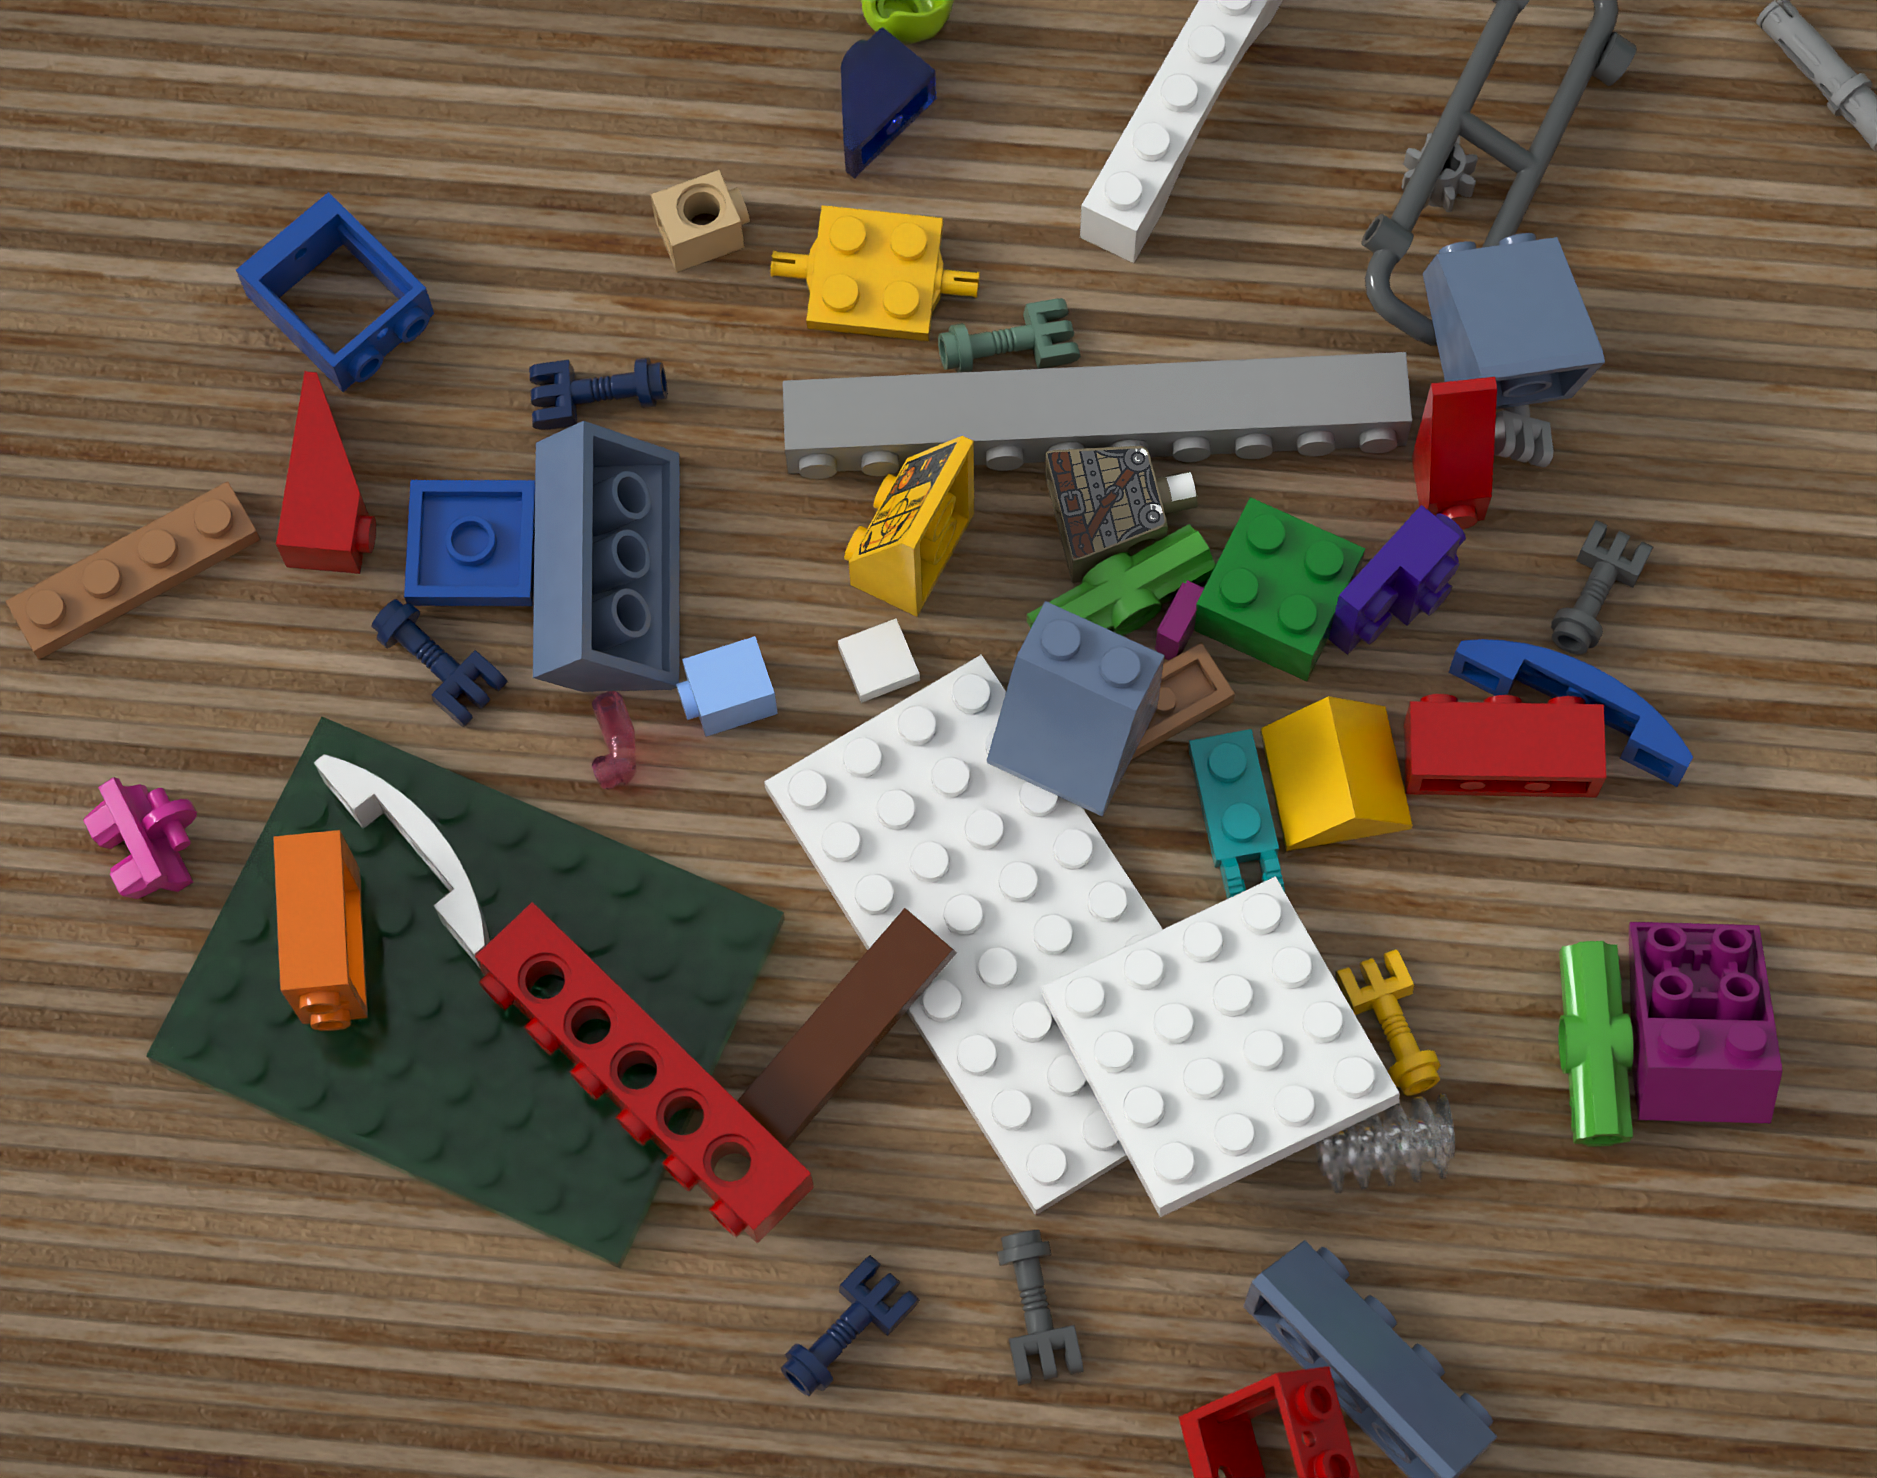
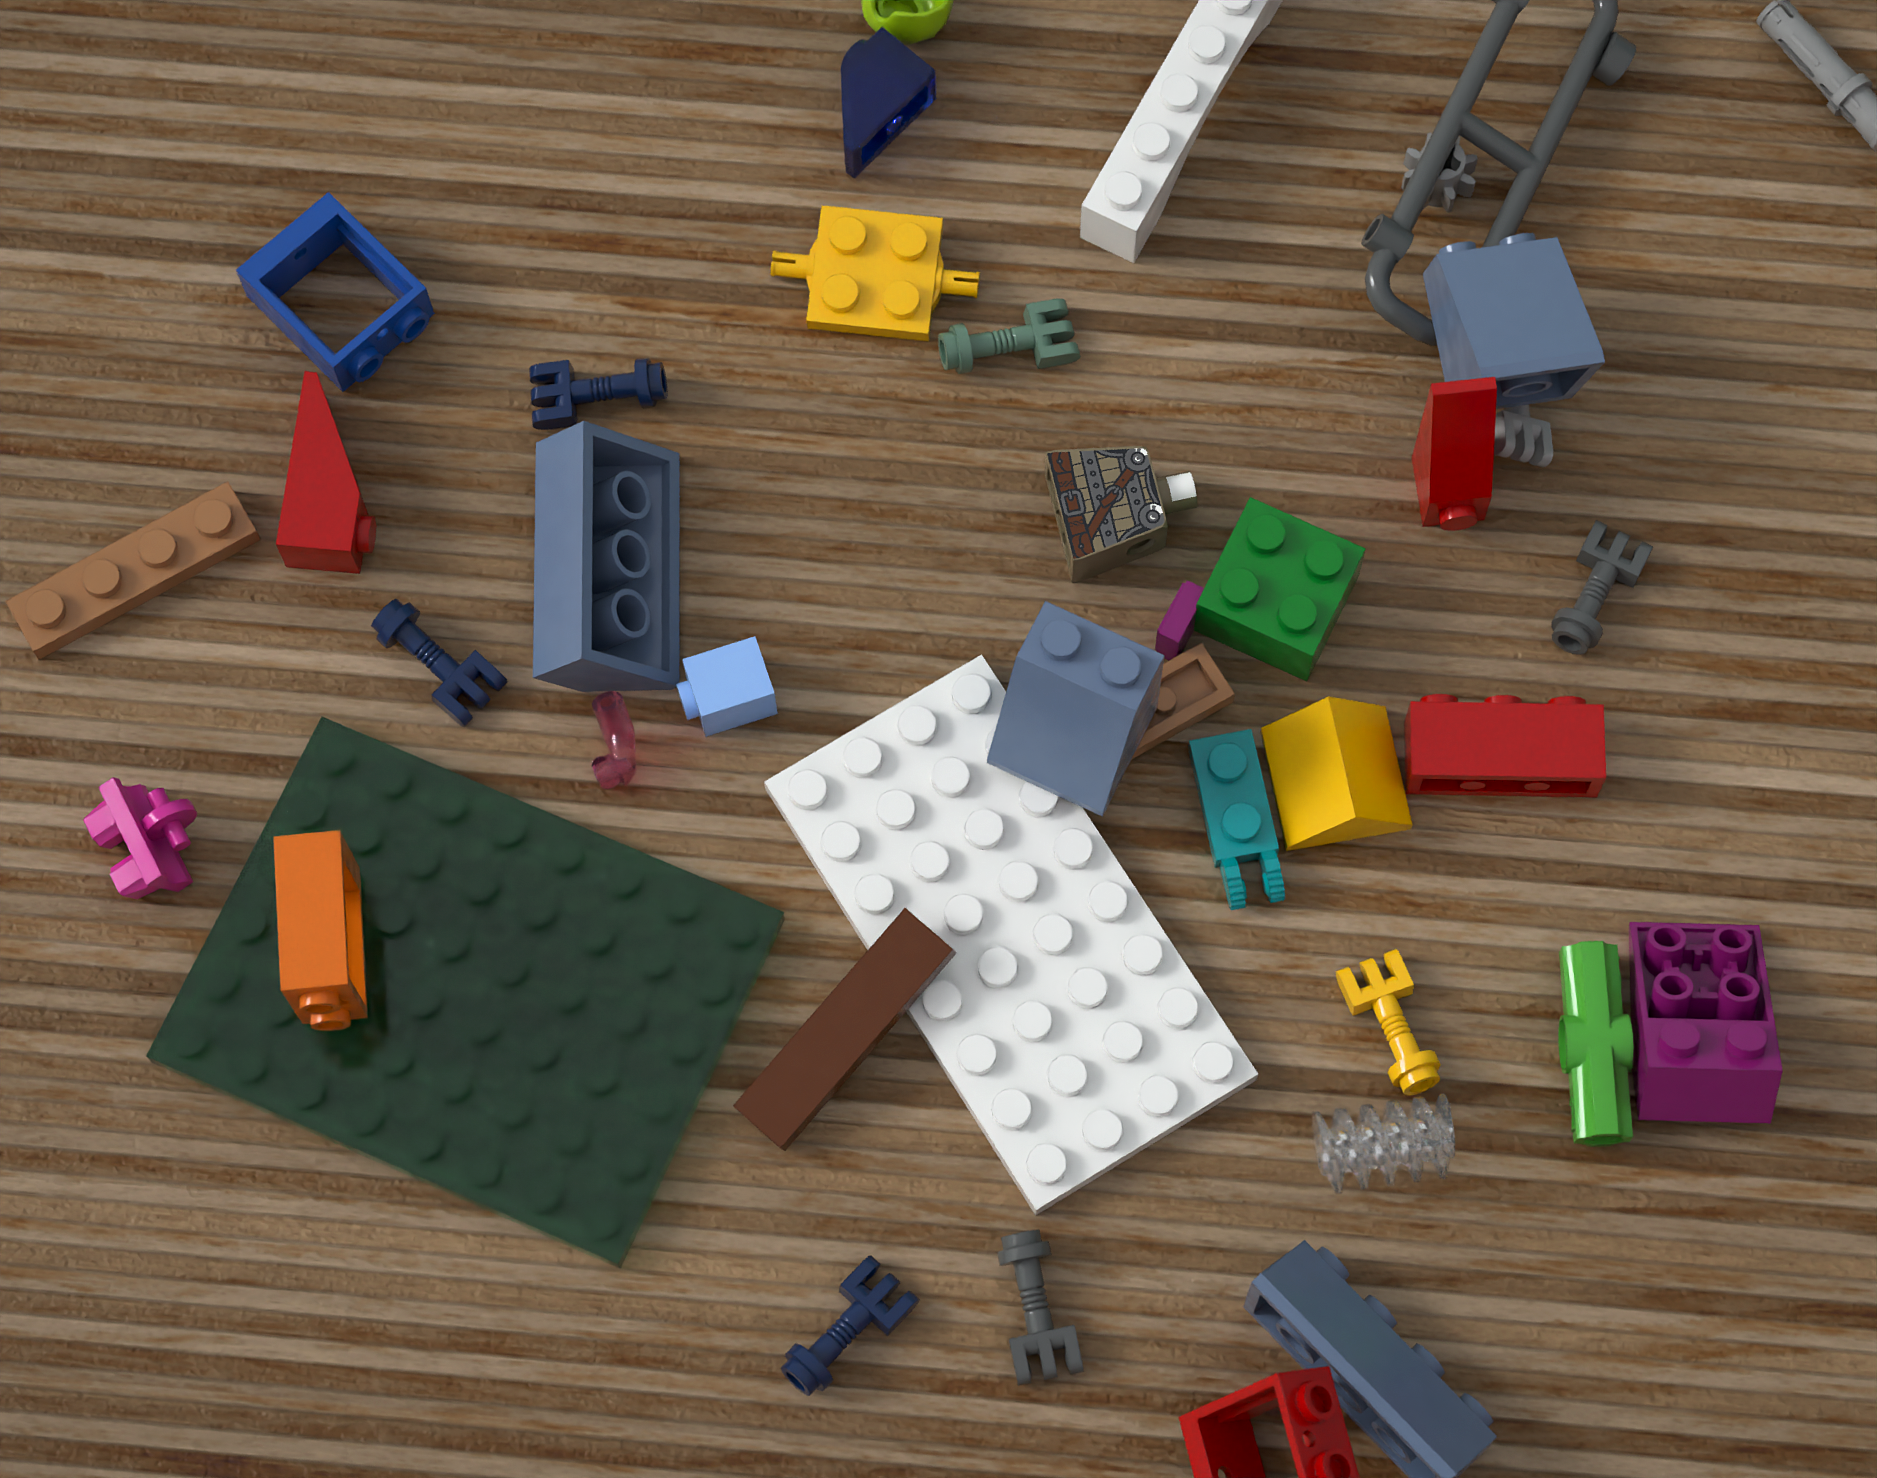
(368, 798): white slope -> none
(470, 543): blue plate -> none
(538, 947): red brick -> none
(693, 243): tan brick -> none
(878, 660): white tile -> none
(915, 526): yellow slope -> none
(1130, 590): bright green piece -> none
(1166, 407): light grey brick -> none
(1219, 1046): white plate -> none
(1402, 578): dark purple plate -> none
(1499, 663): blue slope -> none

